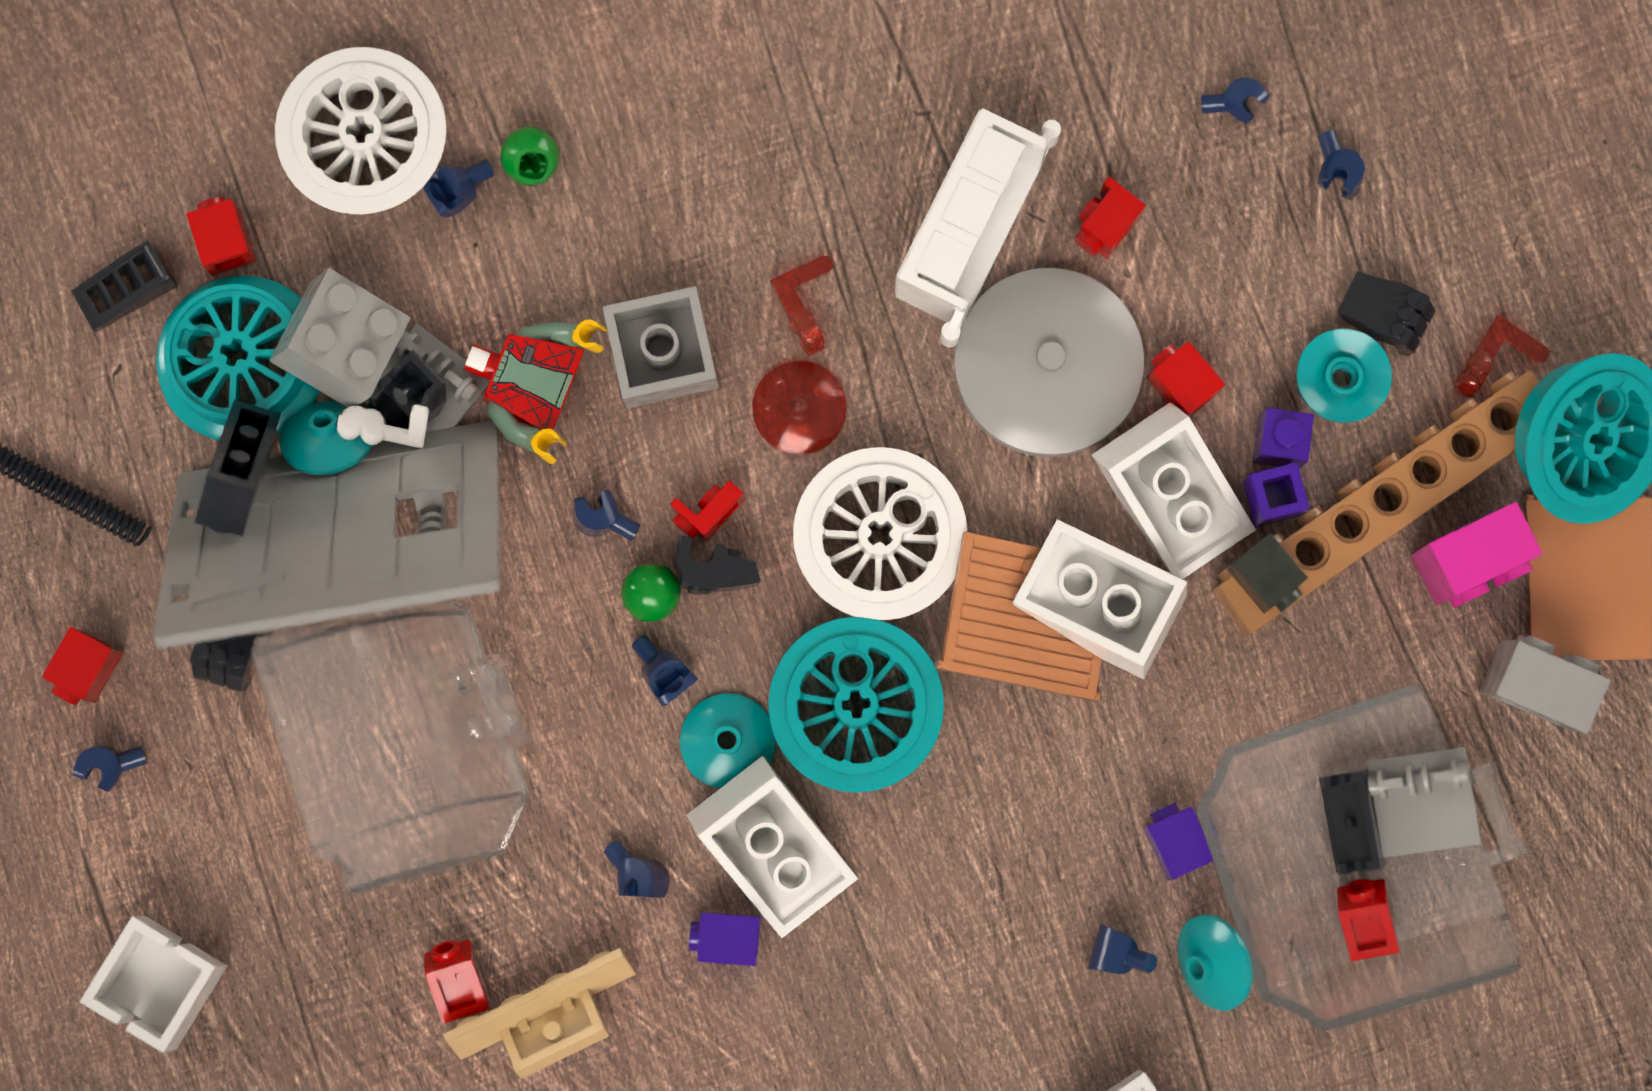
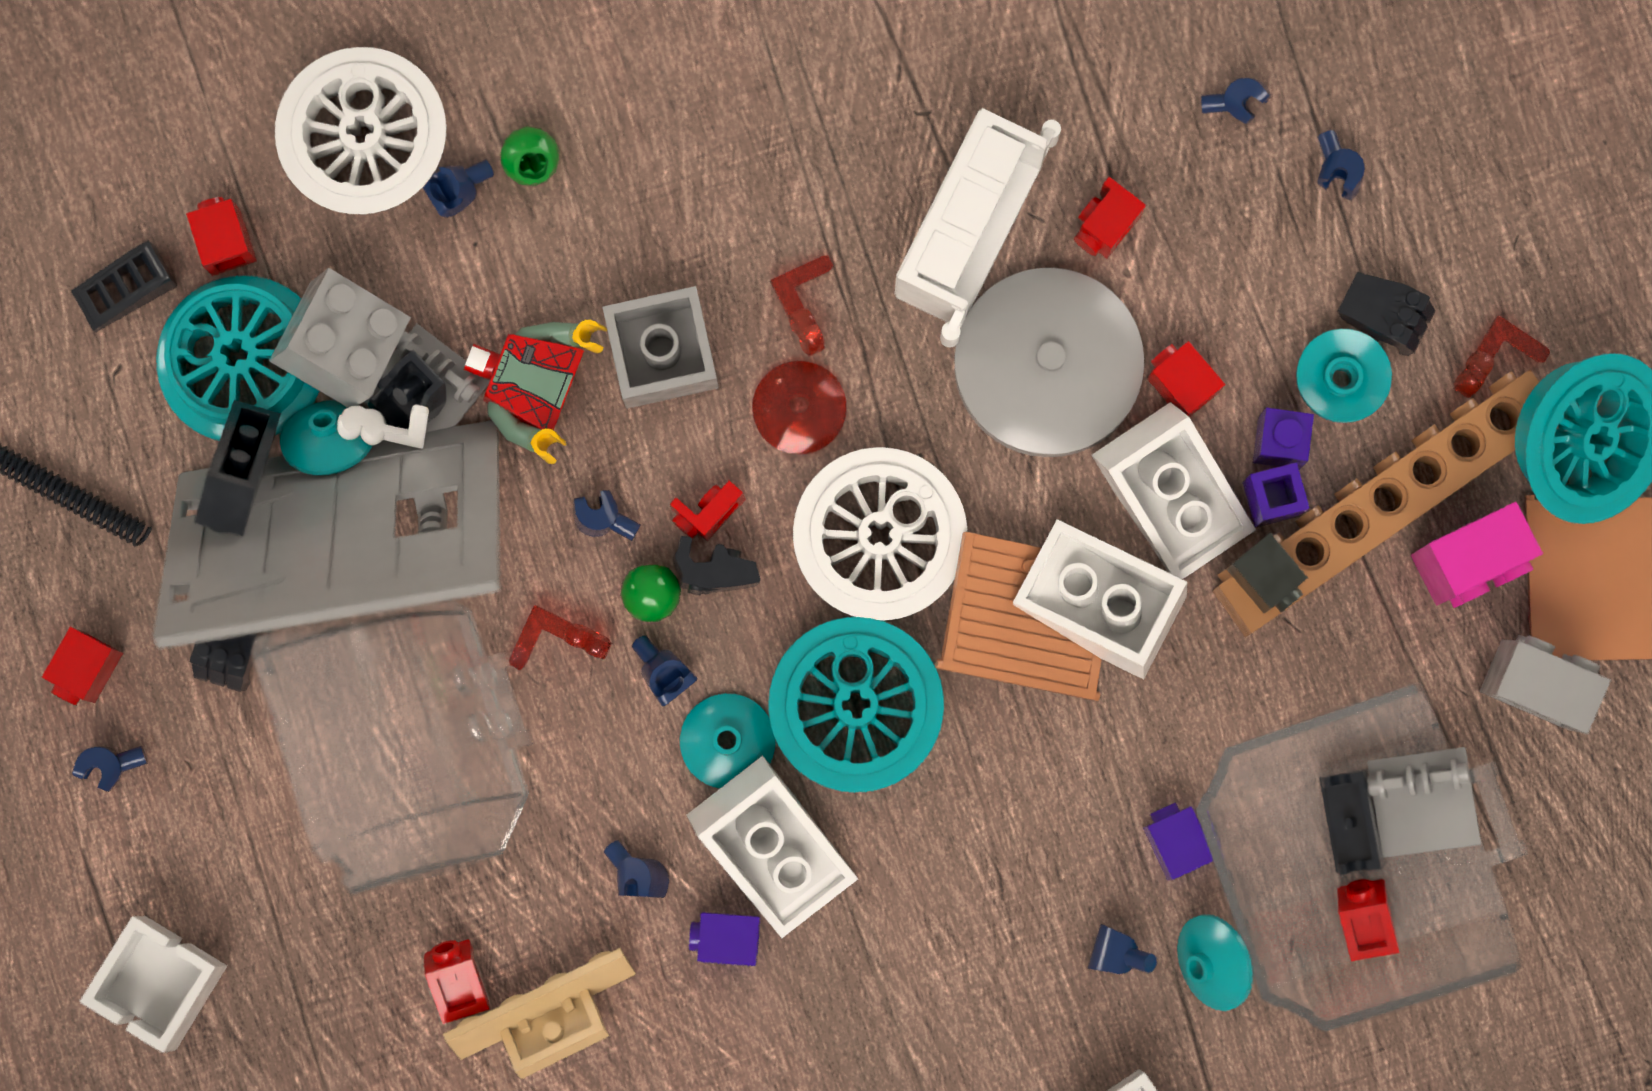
(572, 633): none -> clear red piece

